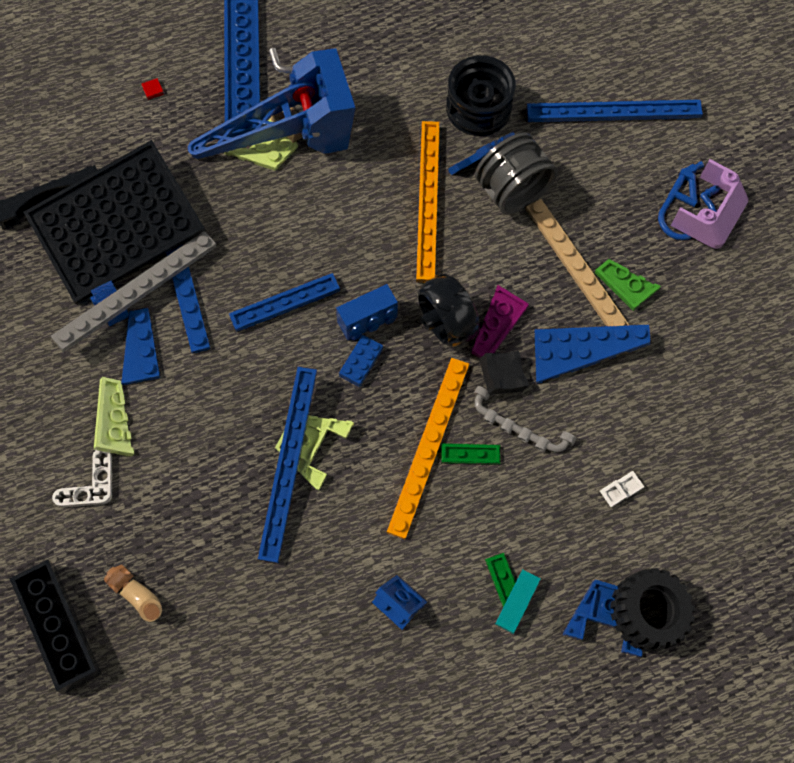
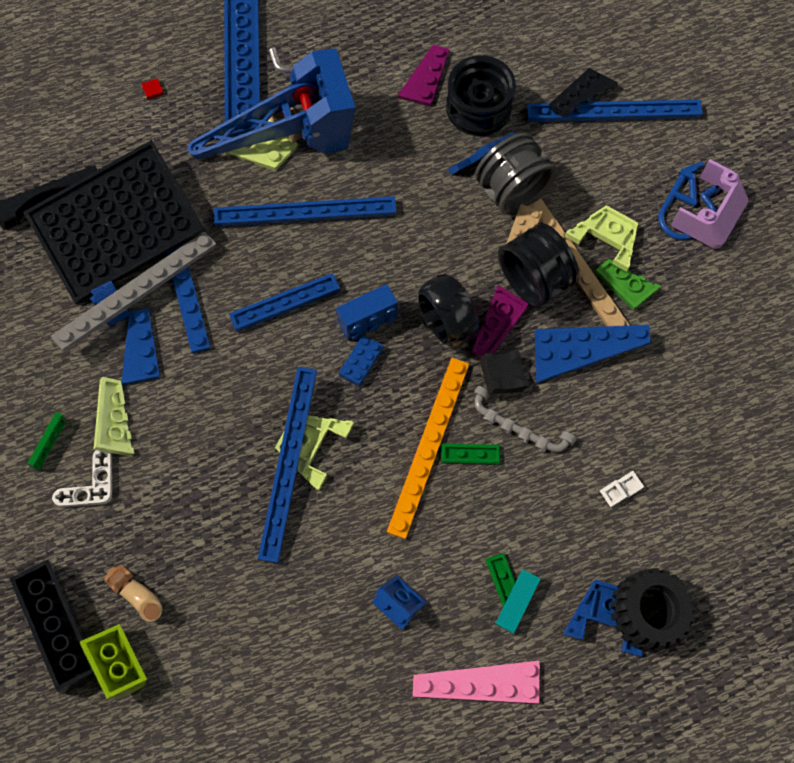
(47, 441): none -> green tile
(114, 663): none -> lime slope
(304, 211): none -> blue plate
(425, 79): none -> magenta wing
(428, 202): light orange plate -> none
(492, 683): none -> bright pink wing
(525, 219): none -> tan piece
(538, 264): none -> black wheel
(582, 91): none -> black wing
(611, 228): none -> yellowish green wing

